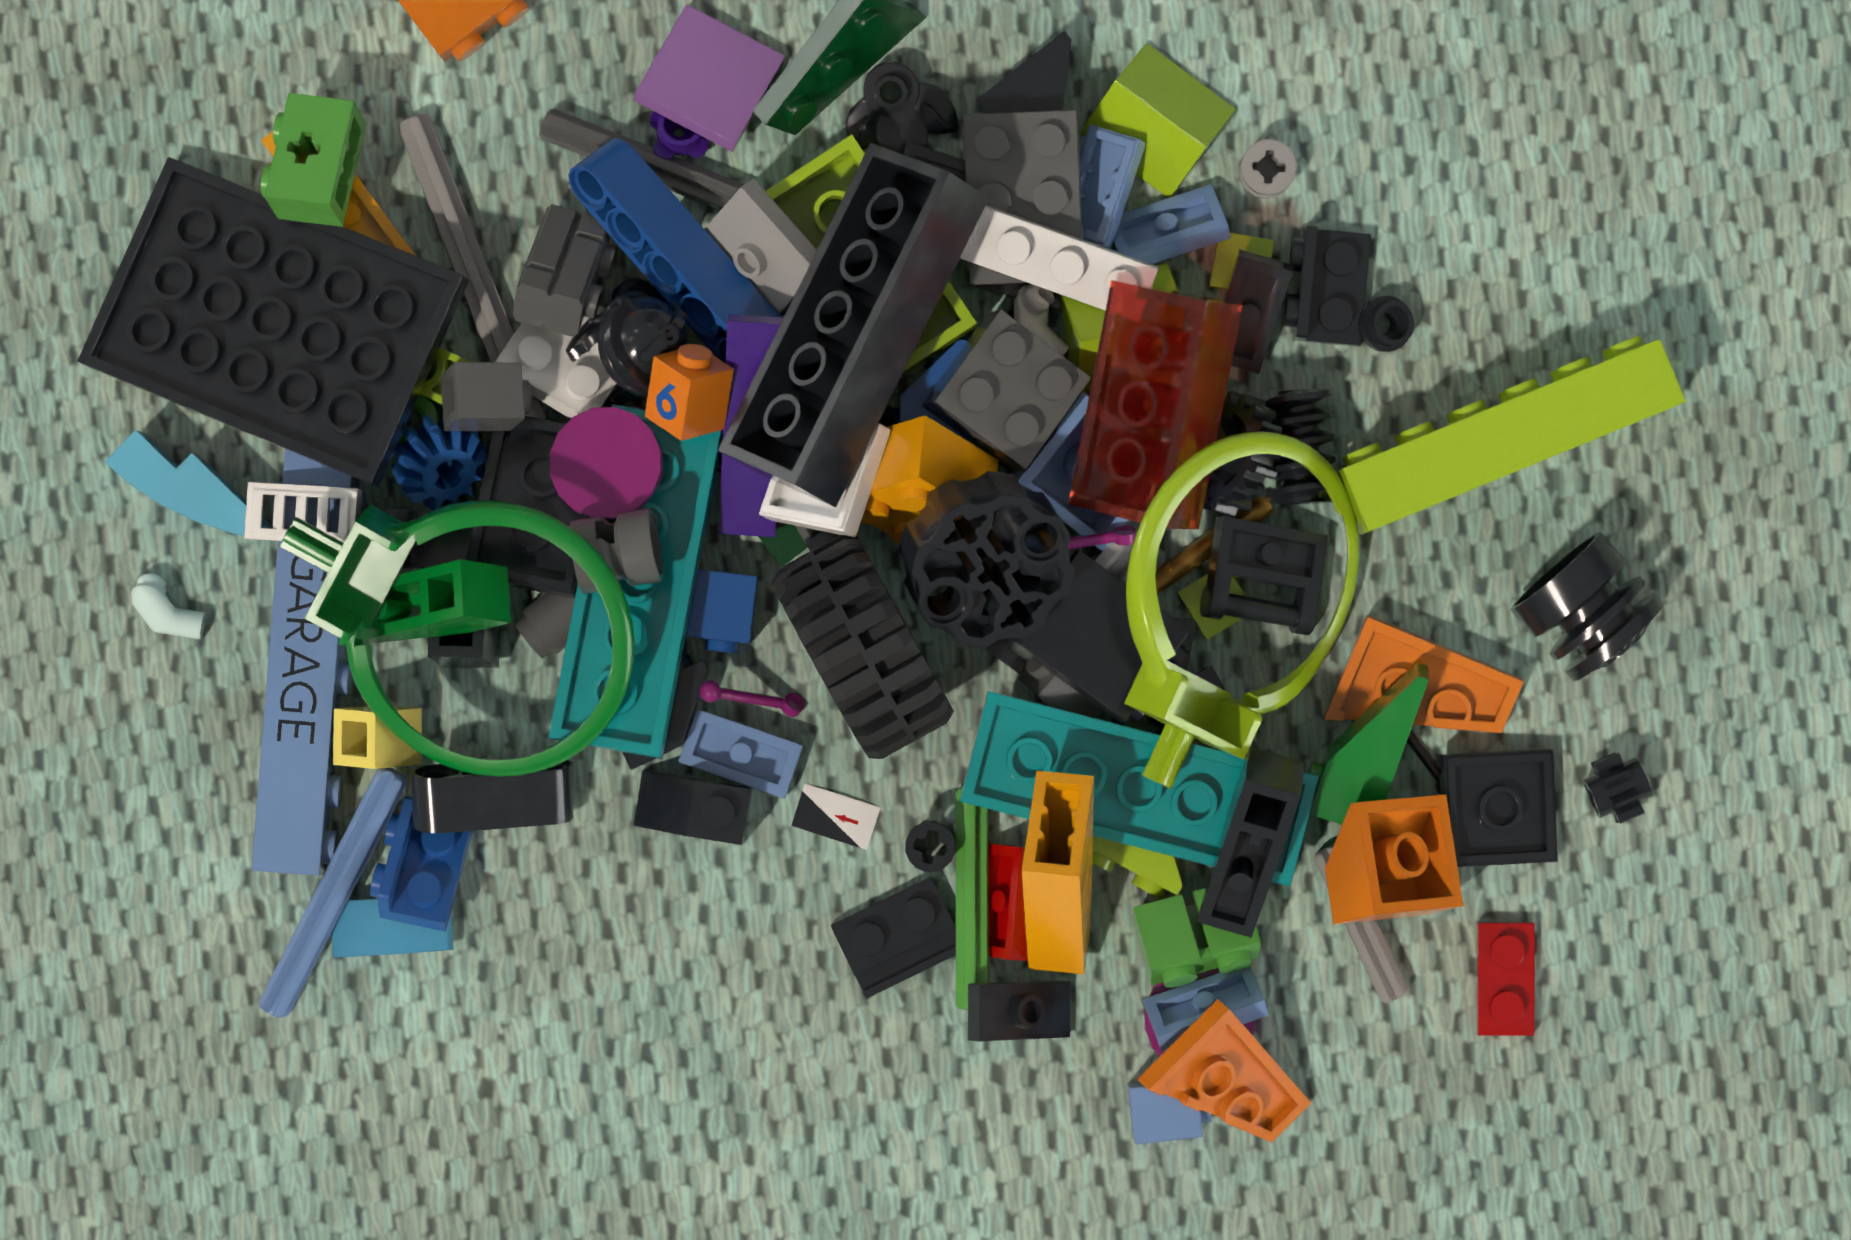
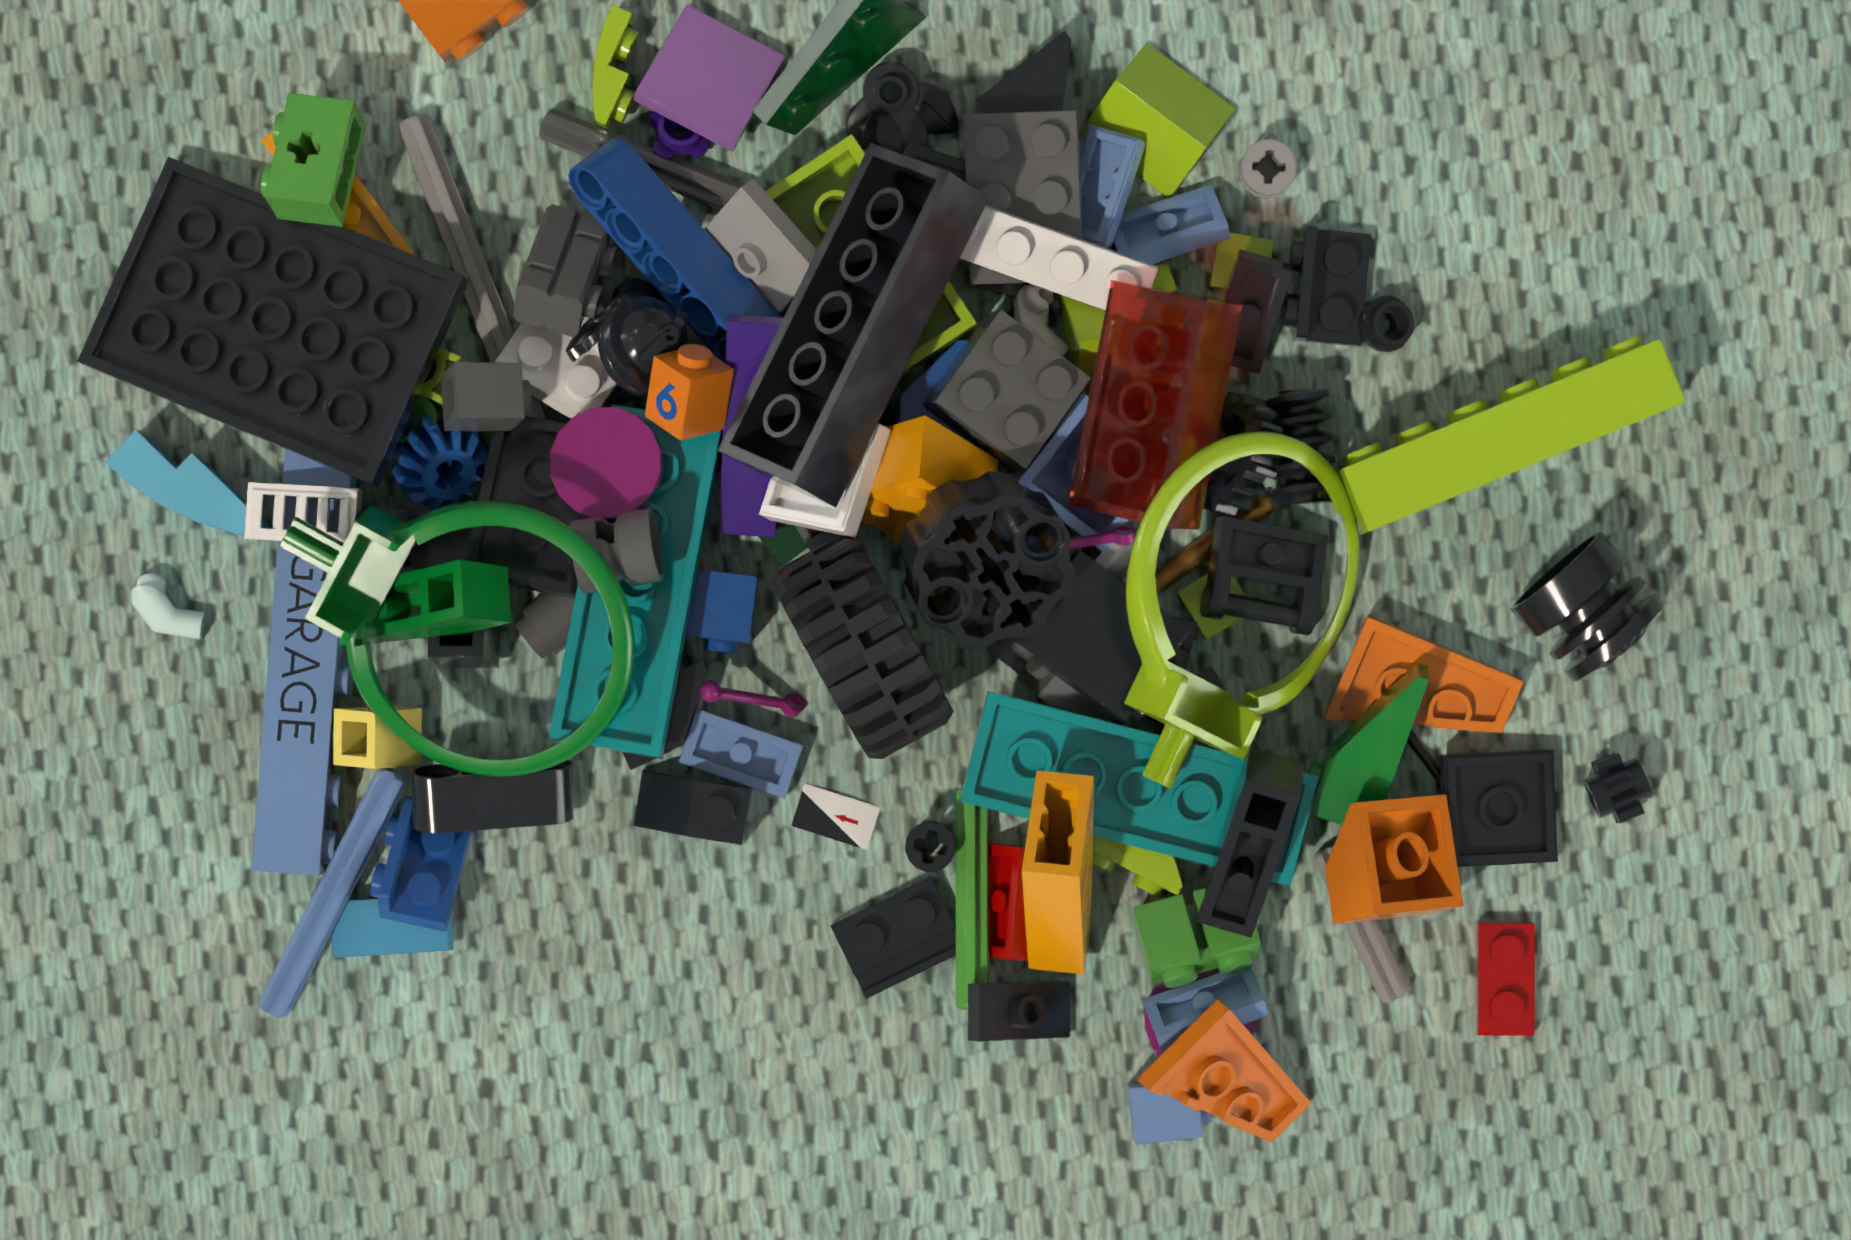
(610, 85): none -> lime slope

